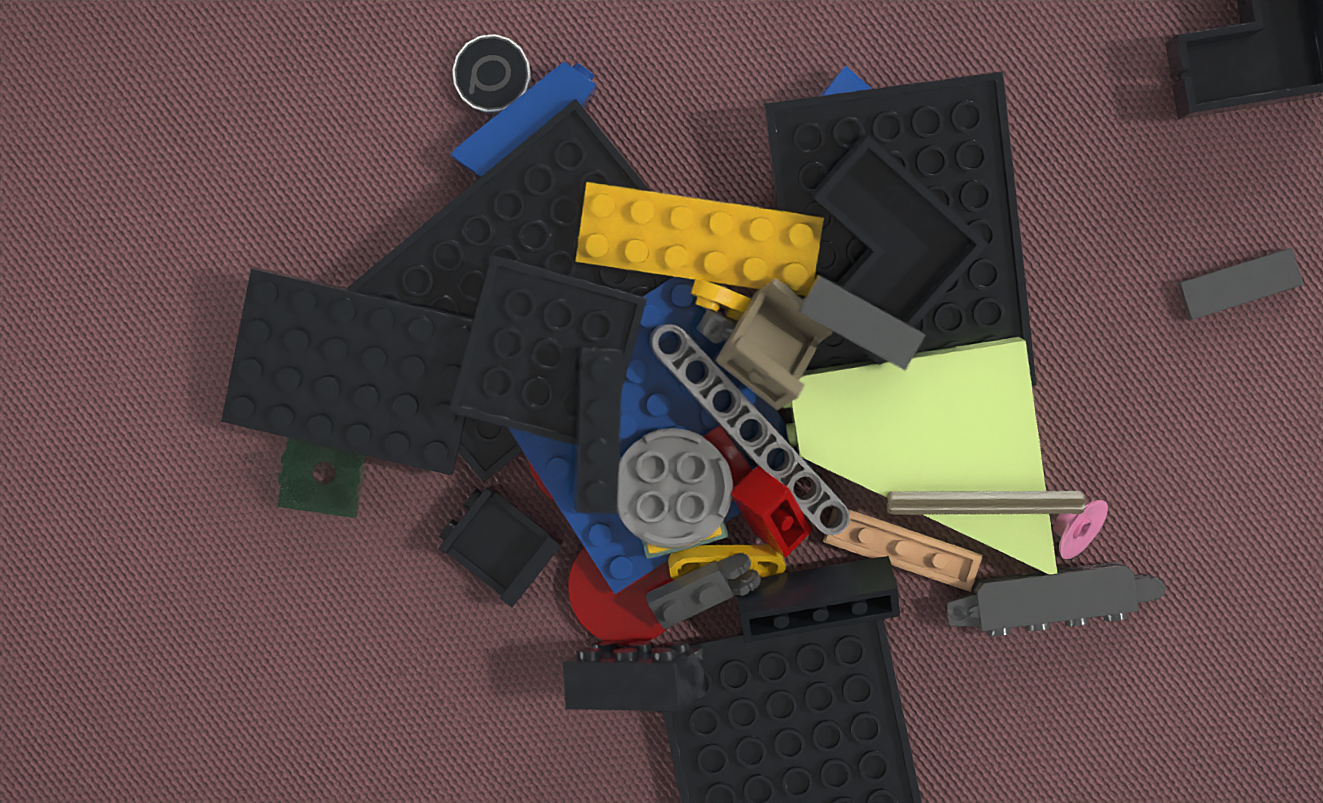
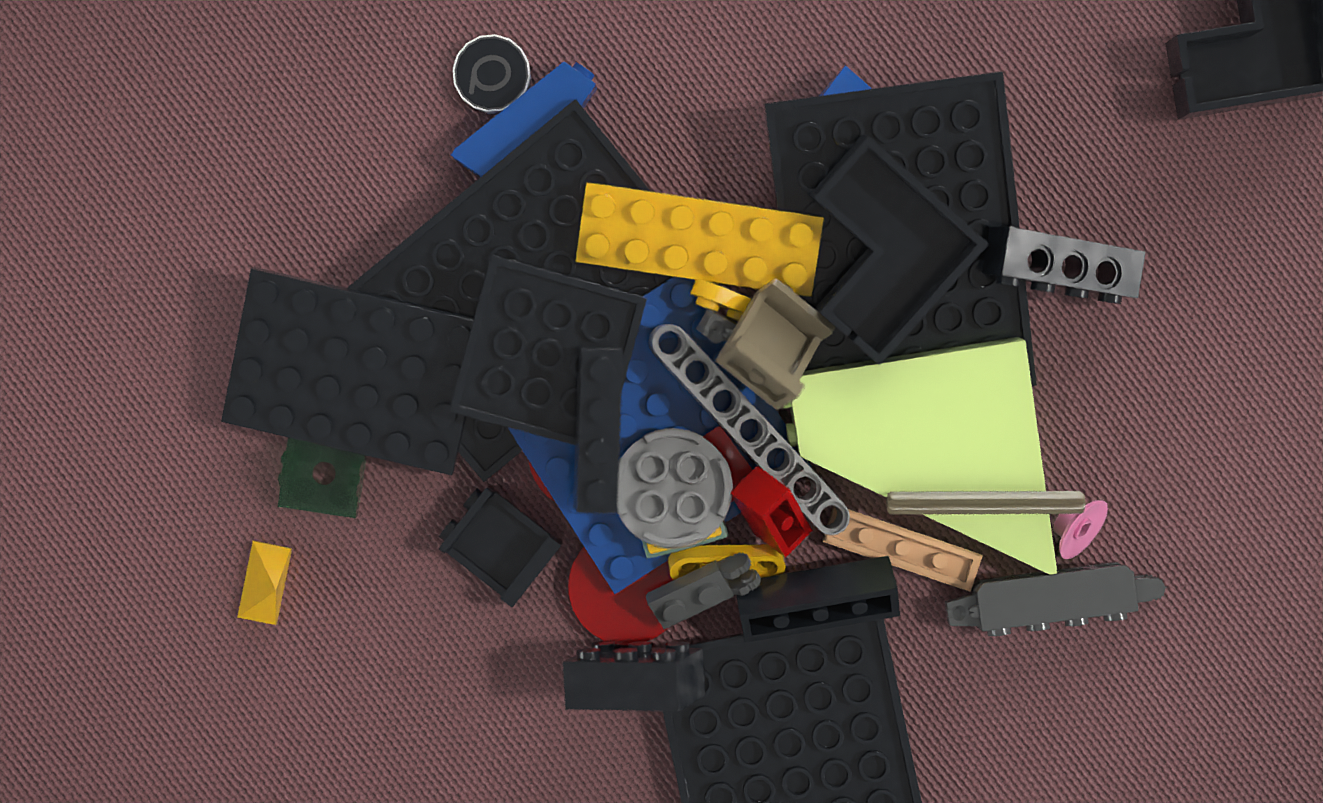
(264, 582): none -> yellow slope
(861, 322): dark grey tile -> none
(1008, 260): none -> brick
(1240, 284): dark grey tile -> none

